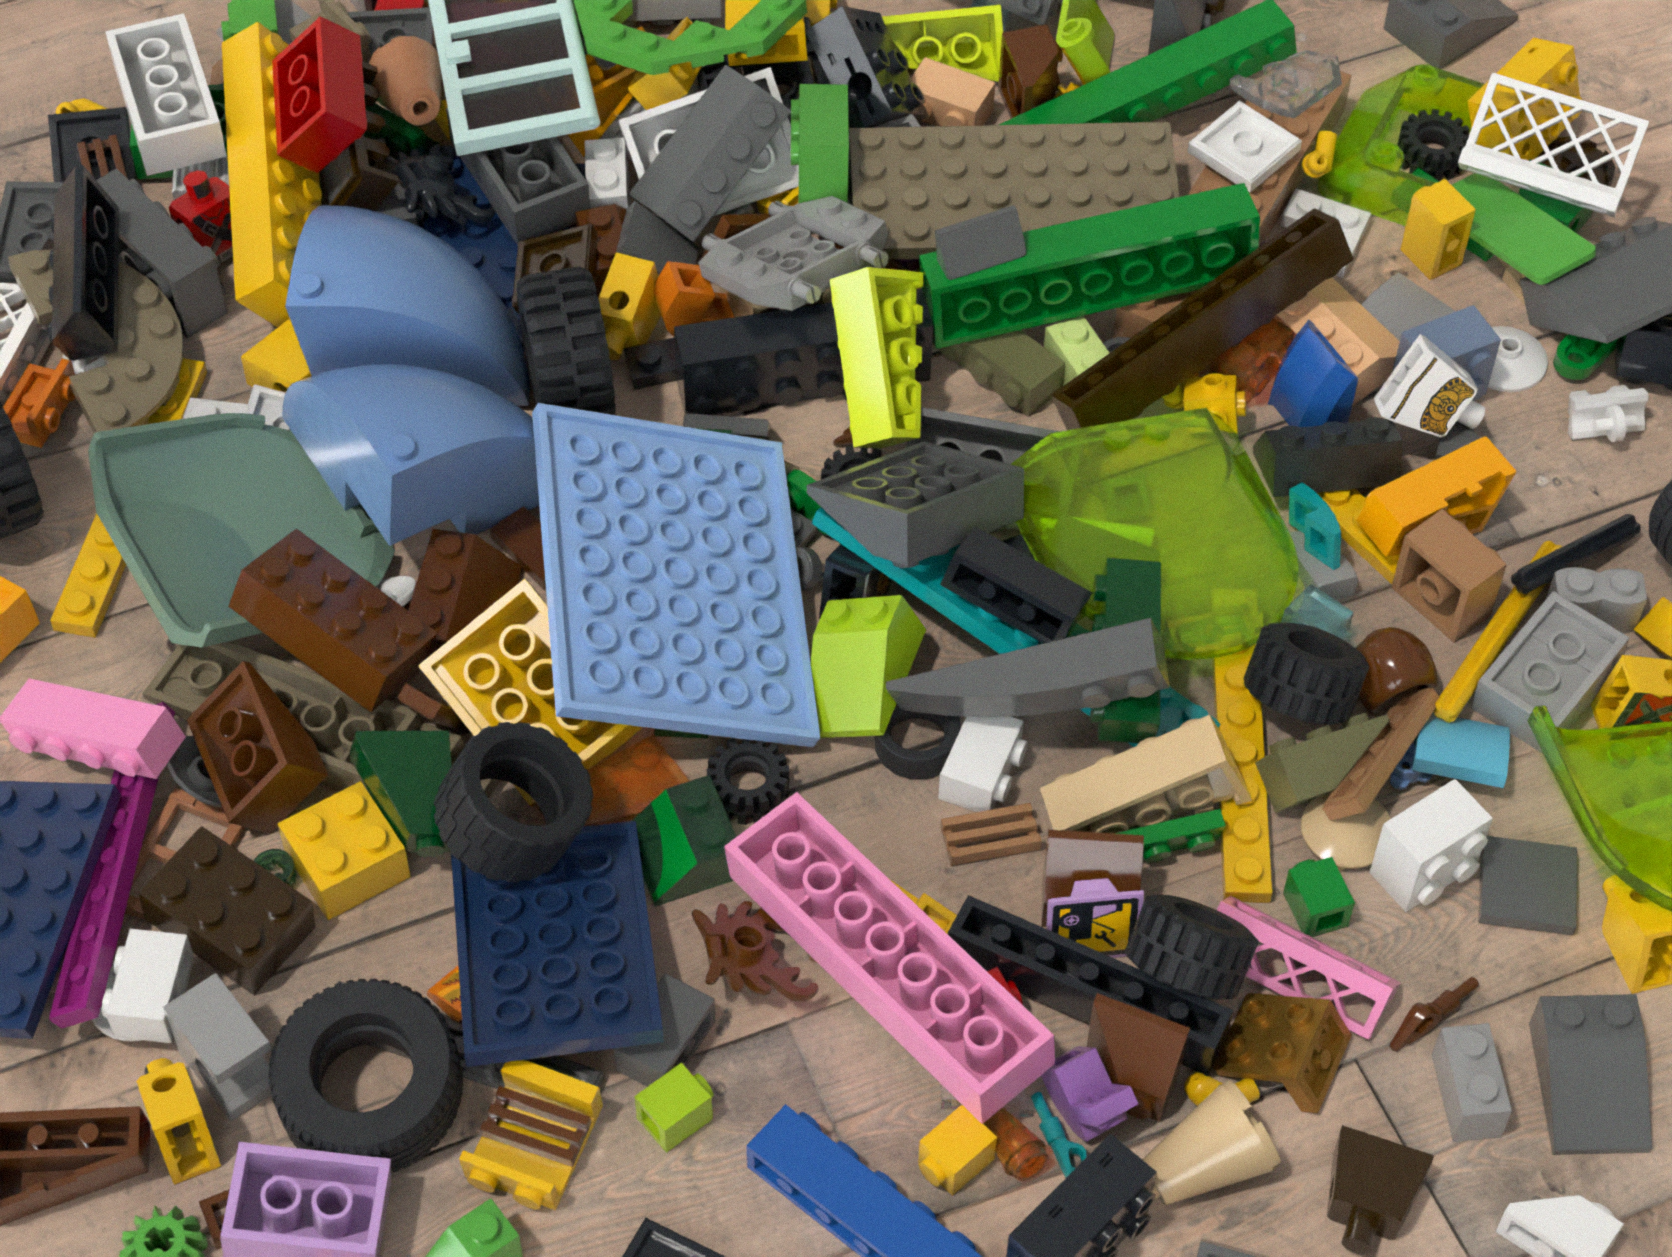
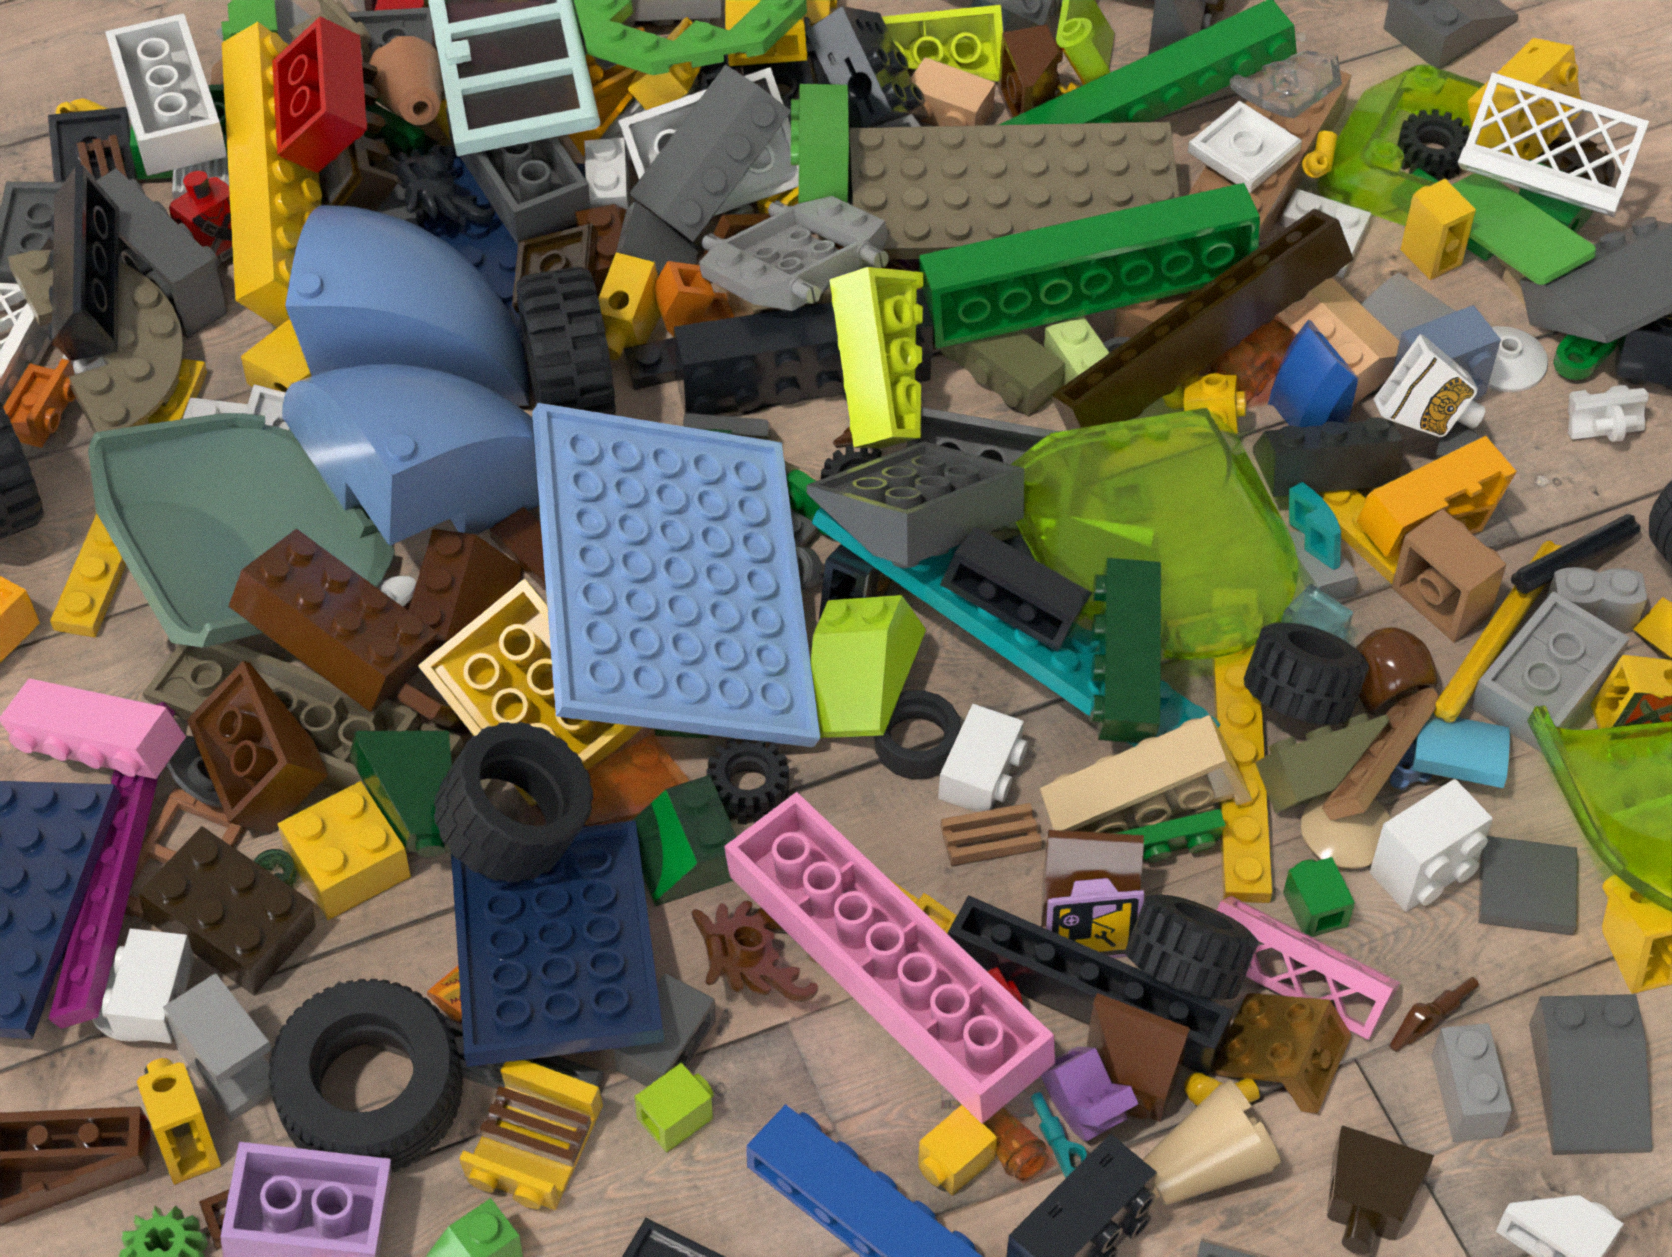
(980, 243): dark grey slope -> none
(1045, 677): dark grey slope -> none

